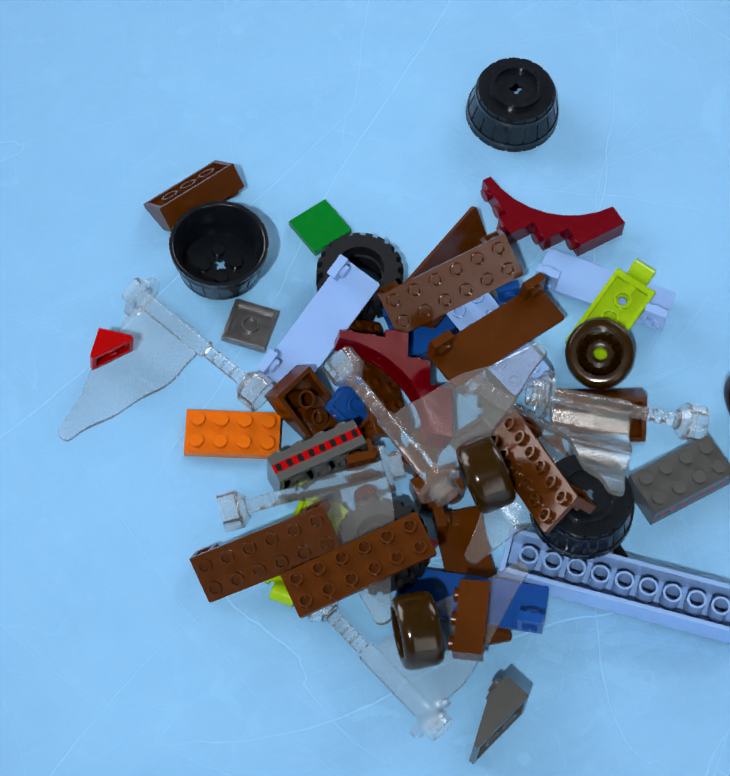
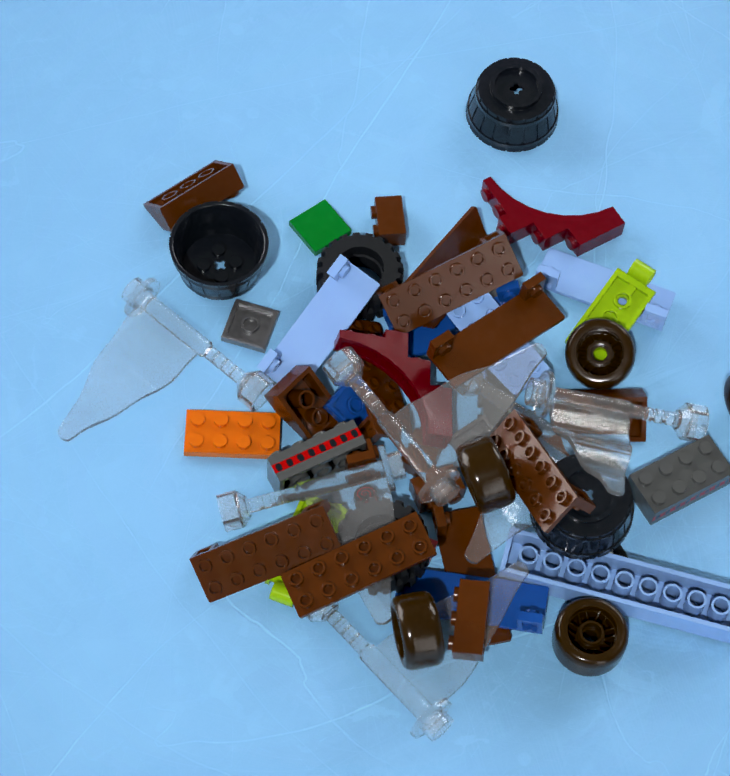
(109, 346): red slope -> none
(389, 219): none -> reddish brown brick
(503, 707): dark grey slope -> none
(595, 620): none -> dark brown wheel

